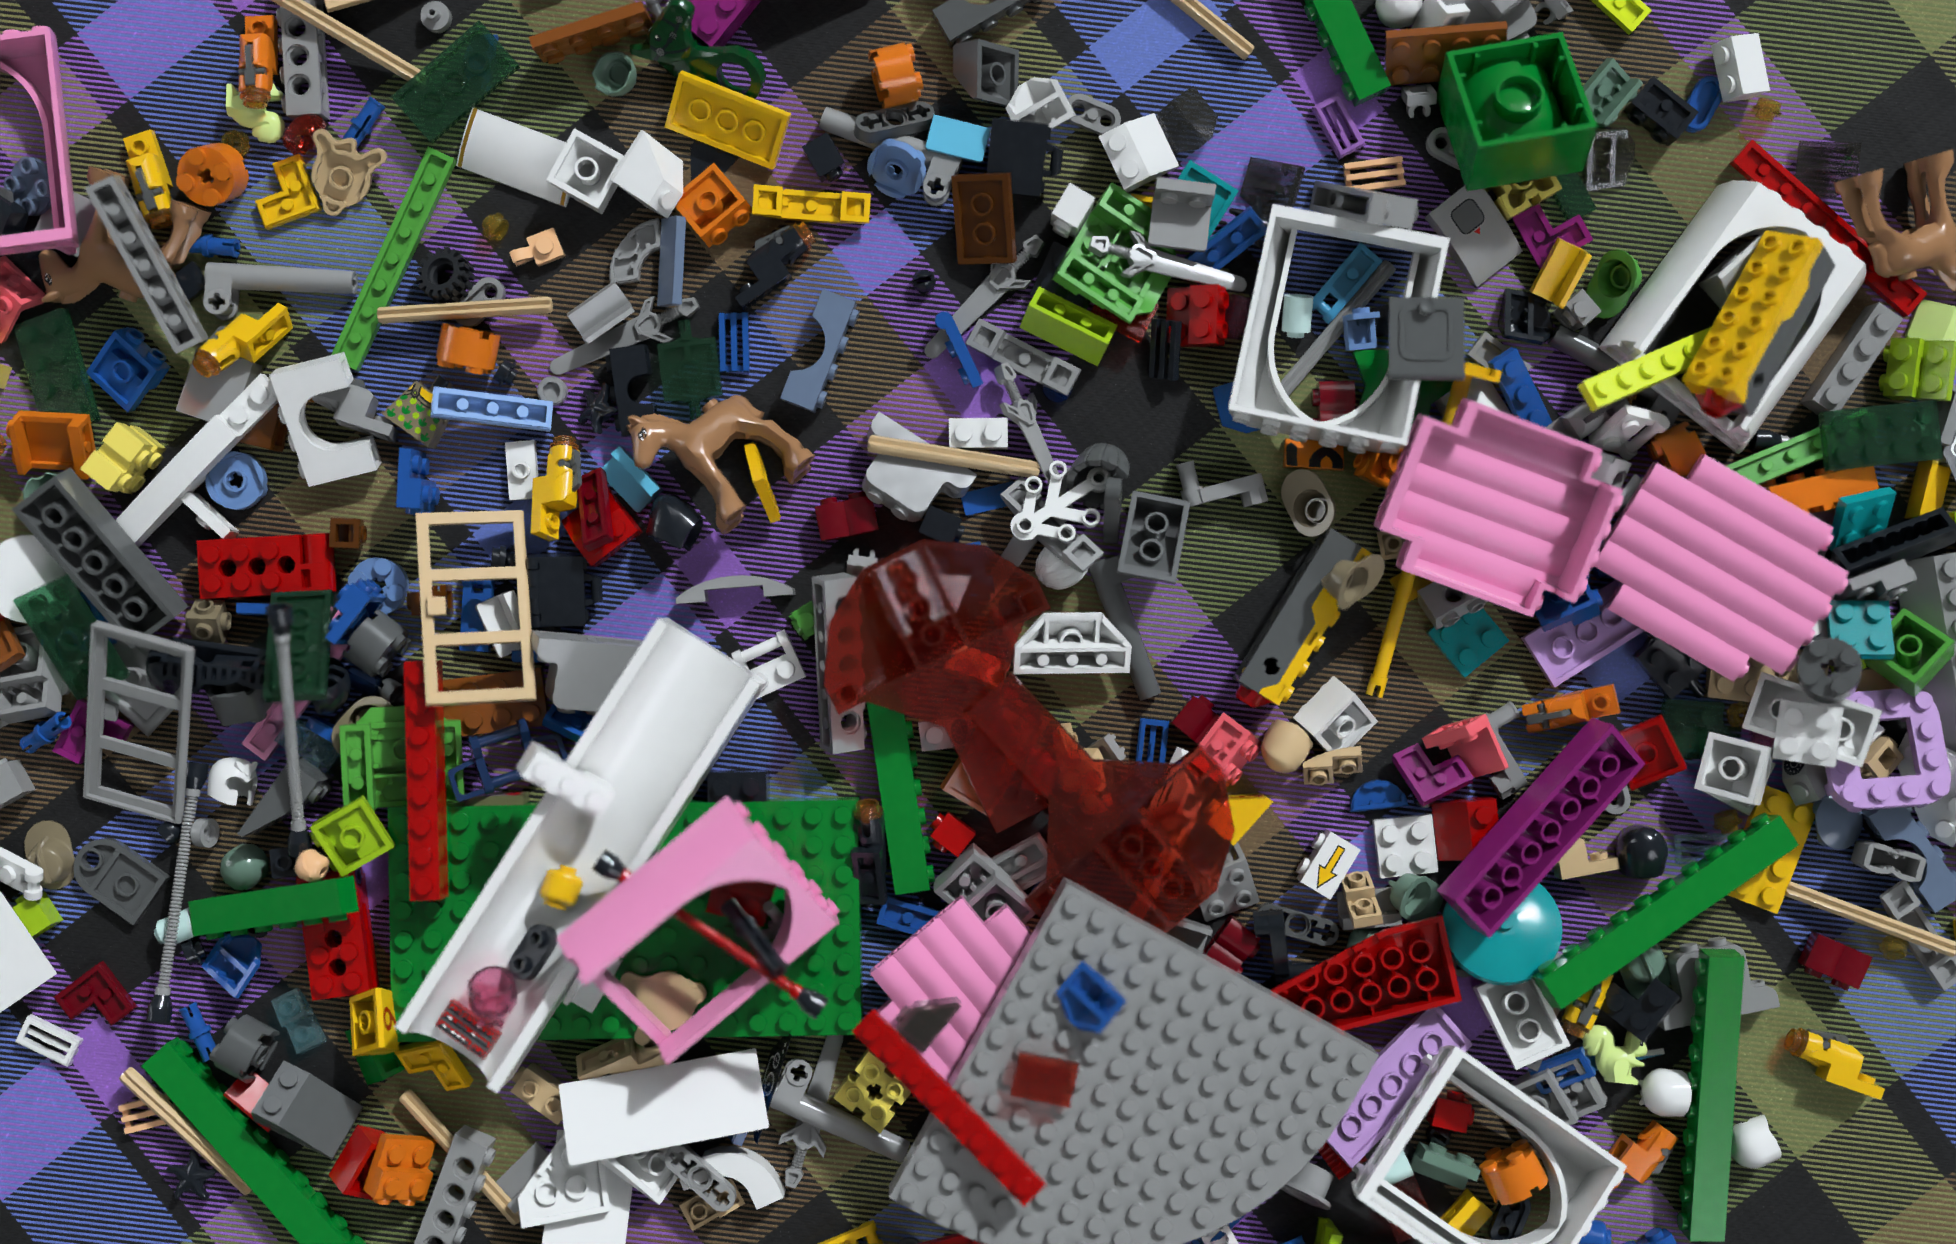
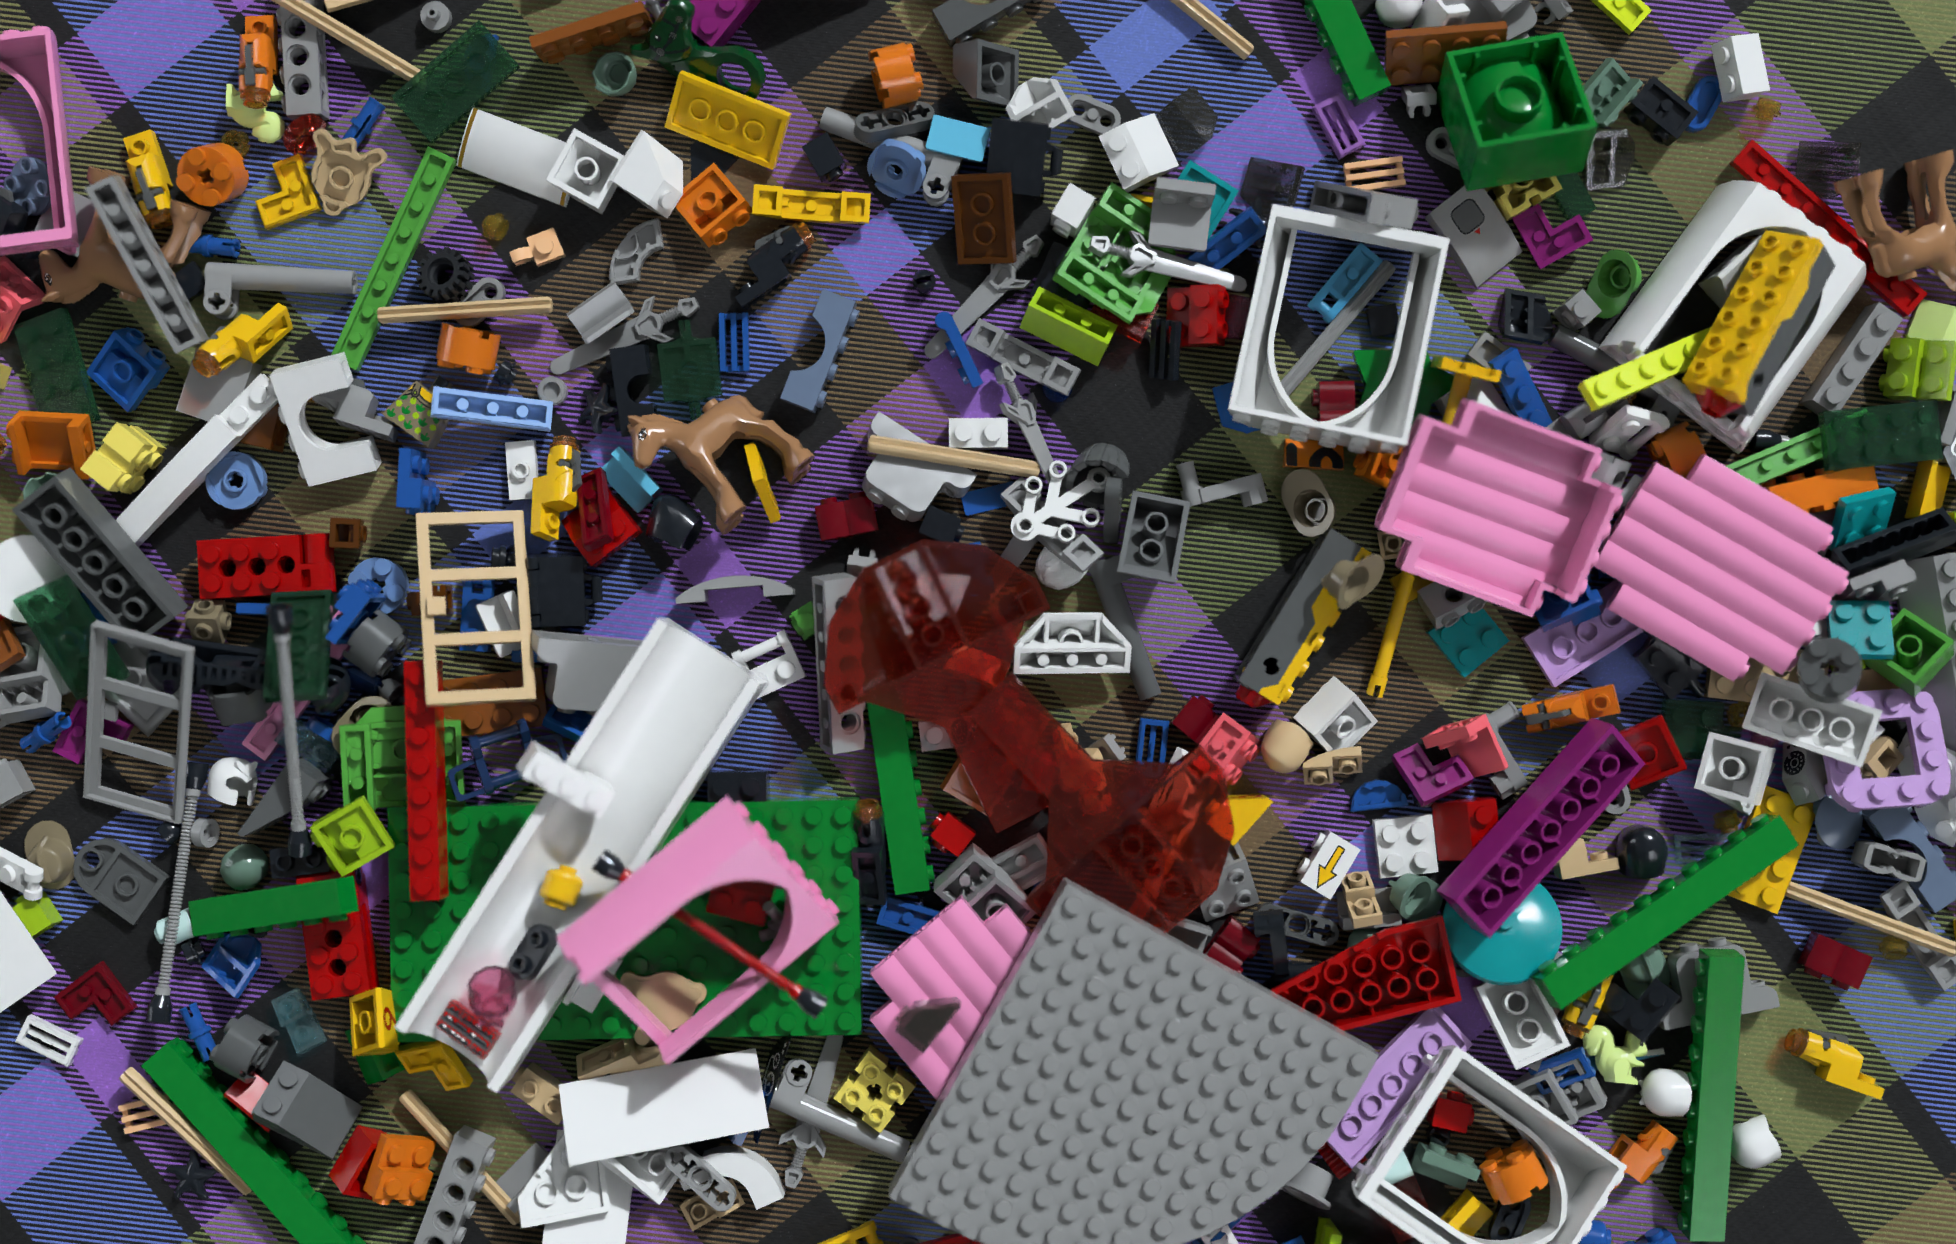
(208, 516): white plate -> none
(311, 865): light nougat piece -> none
(499, 798): olive tile -> none
(671, 261): sand blue tile -> none
(746, 928): black pin -> none
(949, 1107): red plate -> none
(1044, 1078): clear red plate -> none
(1089, 999): blue slope -> none
(1297, 315): light aqua brick -> none
(1360, 329): medium blue bracket -> none
(1426, 345): dark grey container -> none
(1560, 272): yellow panel -> none
(1808, 733): white plate -> none

